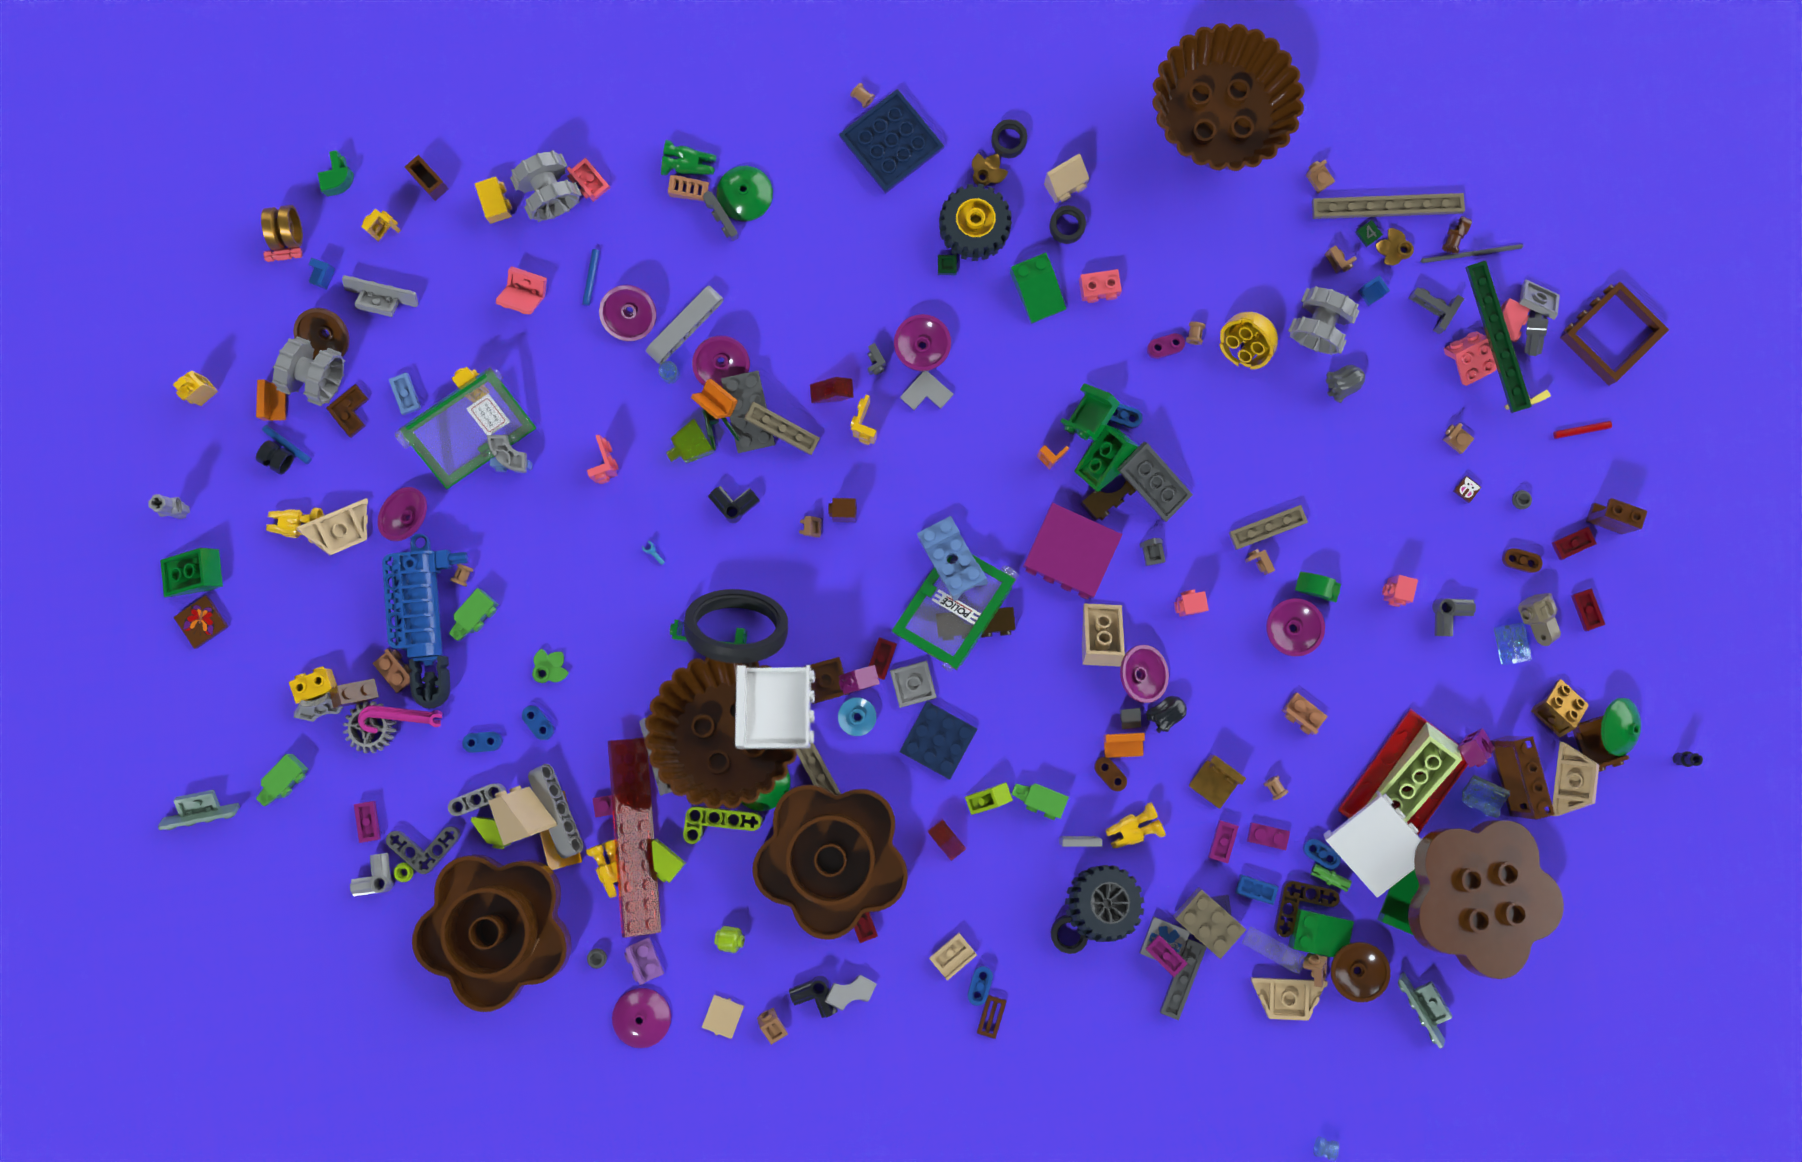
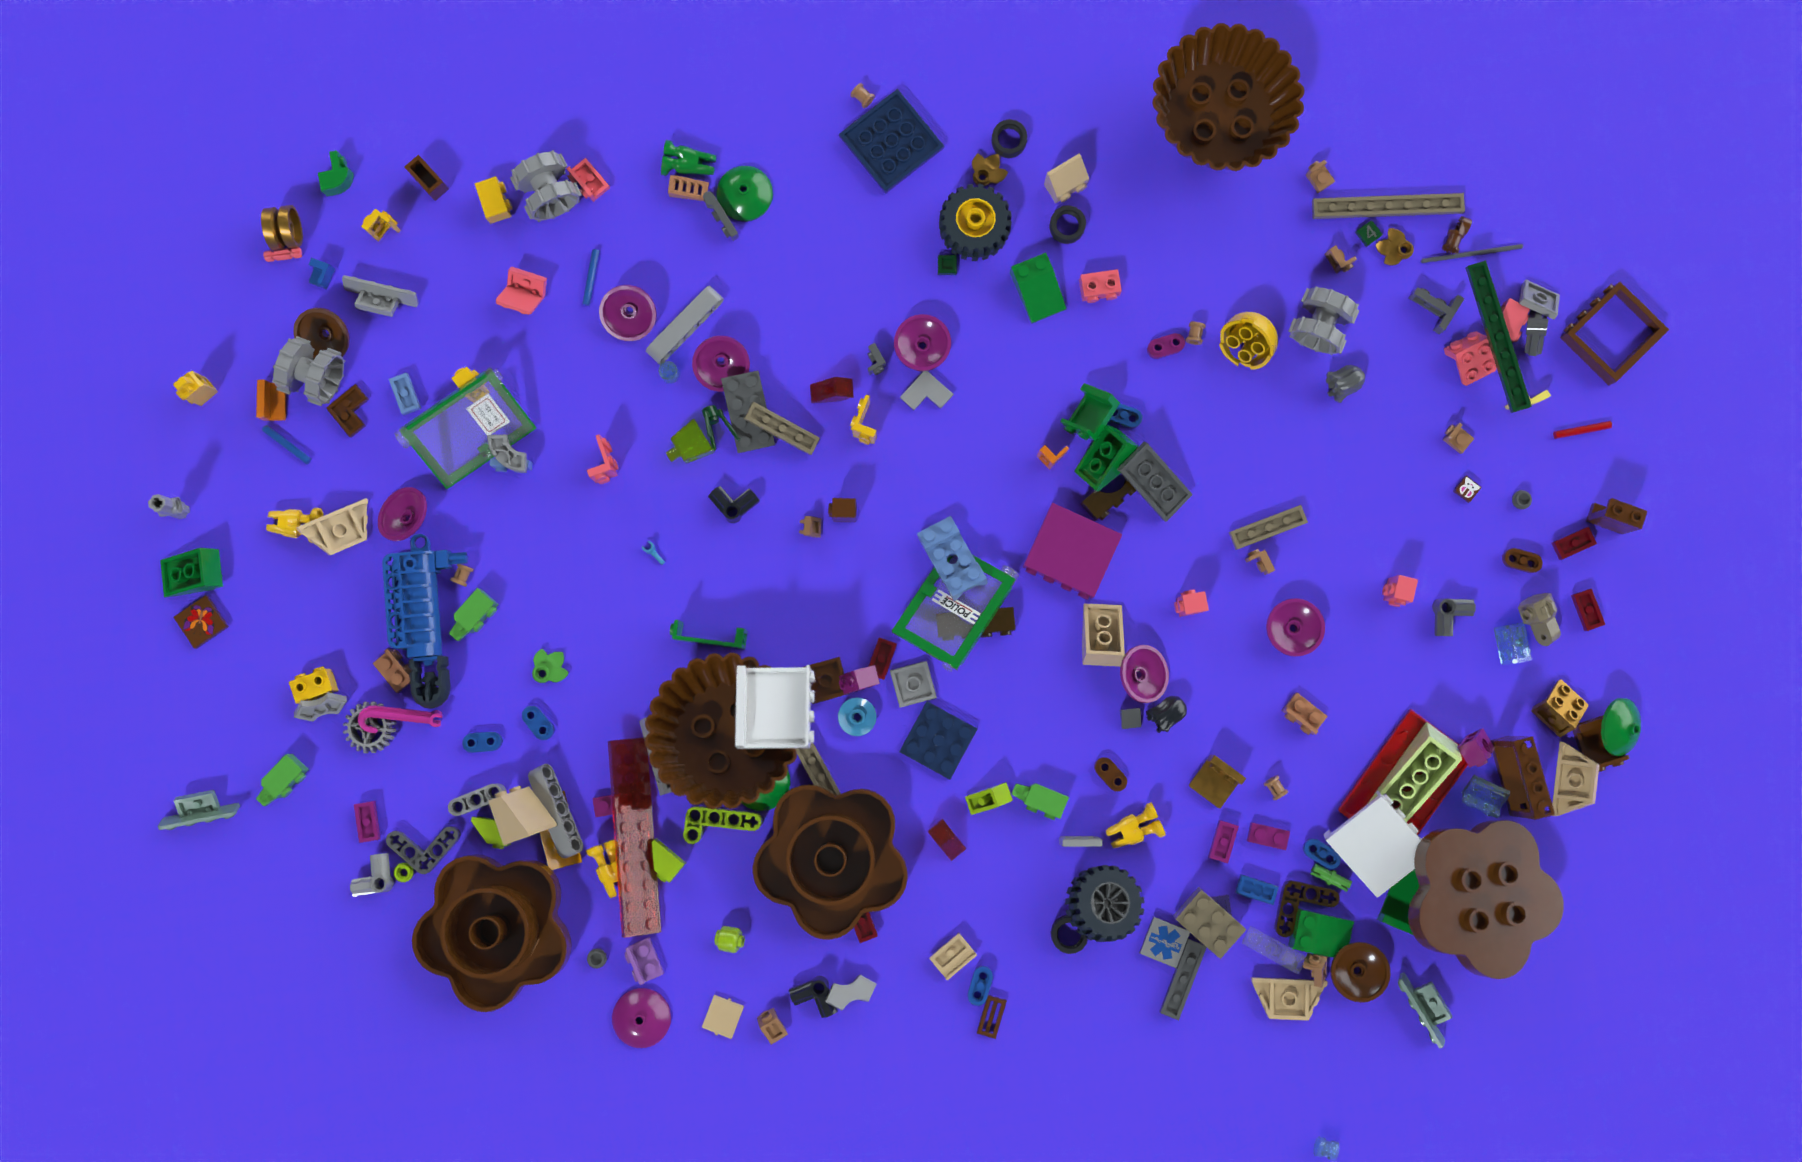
(274, 457): black wheel -> none
(353, 693): brick -> none
(715, 400): orange panel -> none
(736, 652): black tyre -> none
(1123, 745): orange panel -> none
(1153, 551): dark grey tile -> none
(1166, 955): magenta plate -> none
(1318, 586): green brick -> none
(1373, 290): blue panel -> none
(1687, 759): pin -> none

